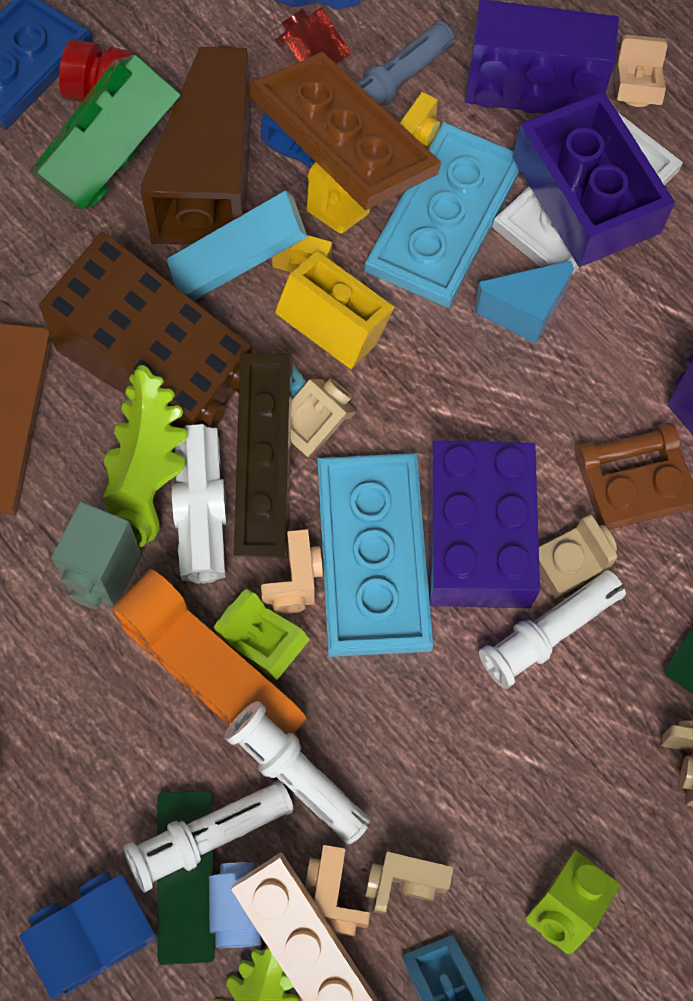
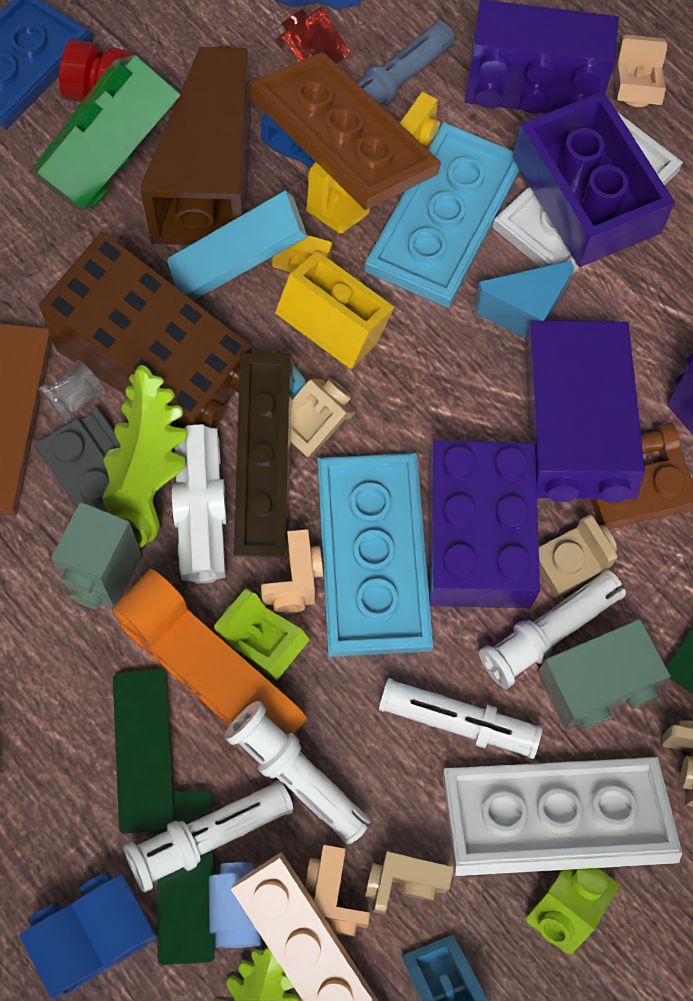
(72, 391): none -> clear bush
(77, 457): none -> dark grey plate
(143, 751): none -> dark green piece
(522, 739): none -> white pin
(559, 816): none -> white tile
(584, 410): none -> dark purple brick
(604, 675): none -> sand green brick

